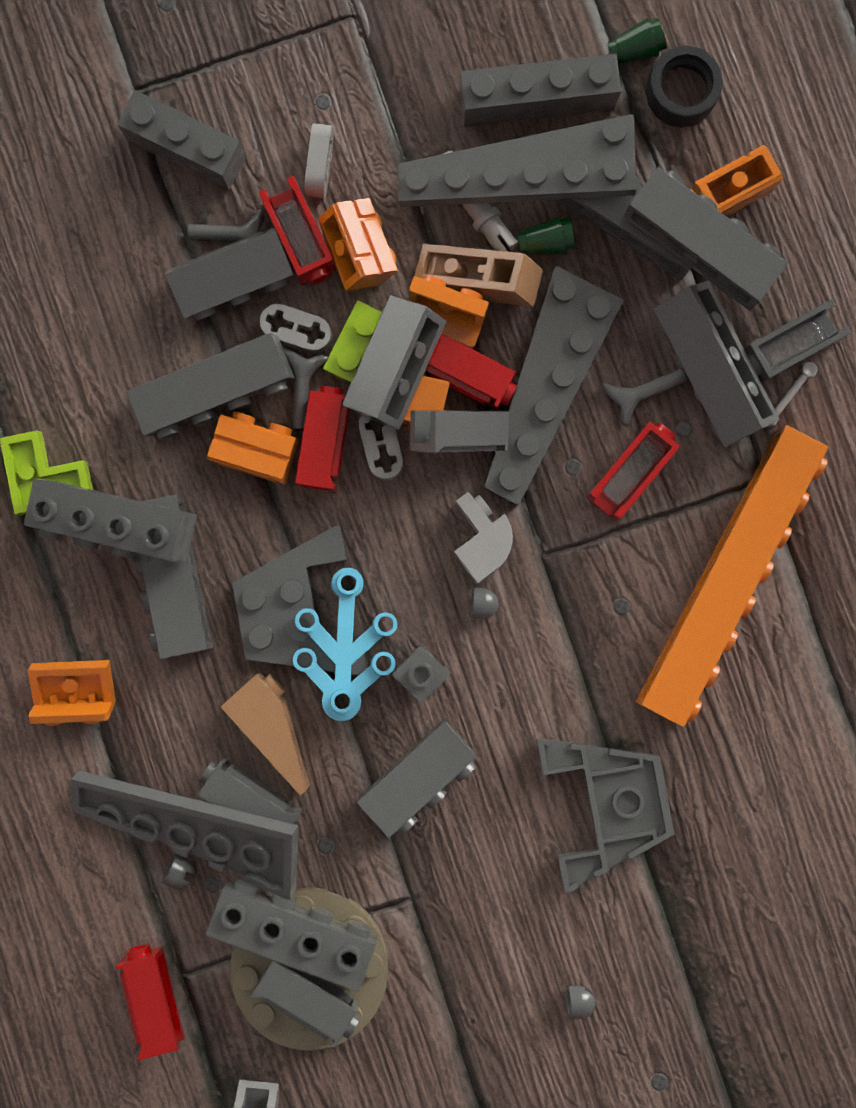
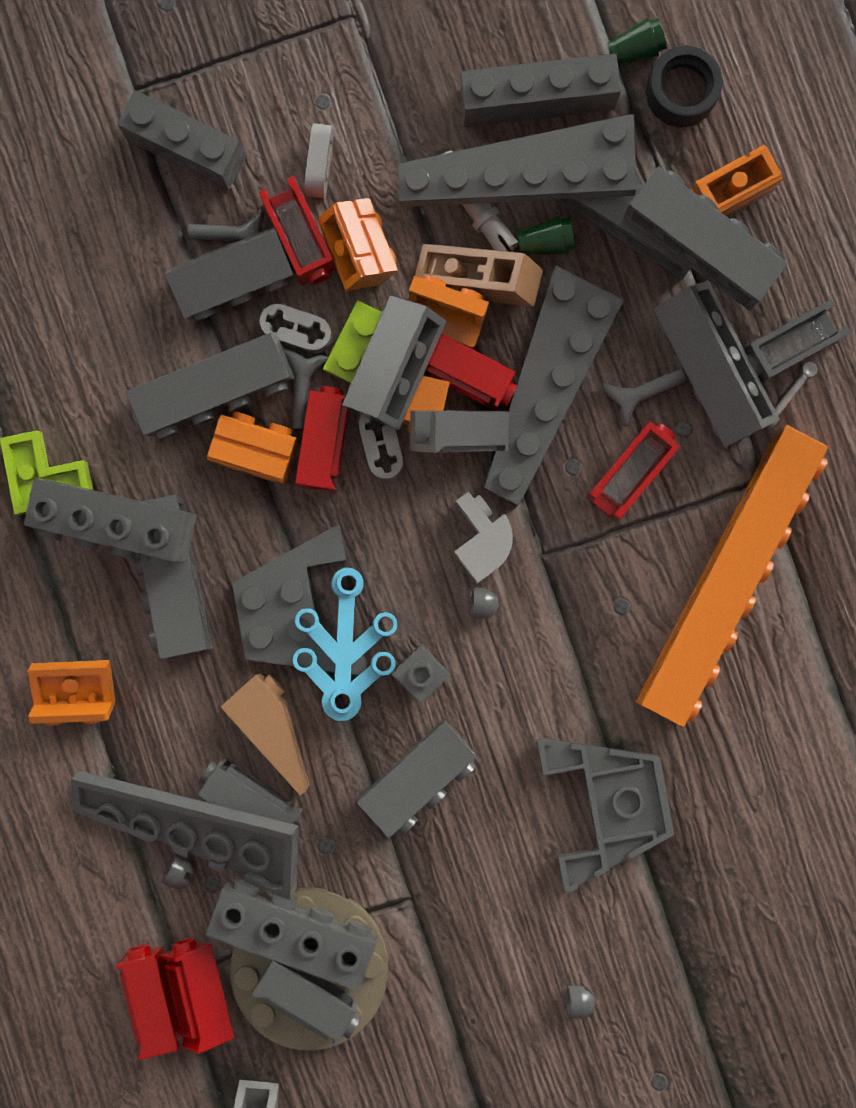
(197, 995): none -> red window

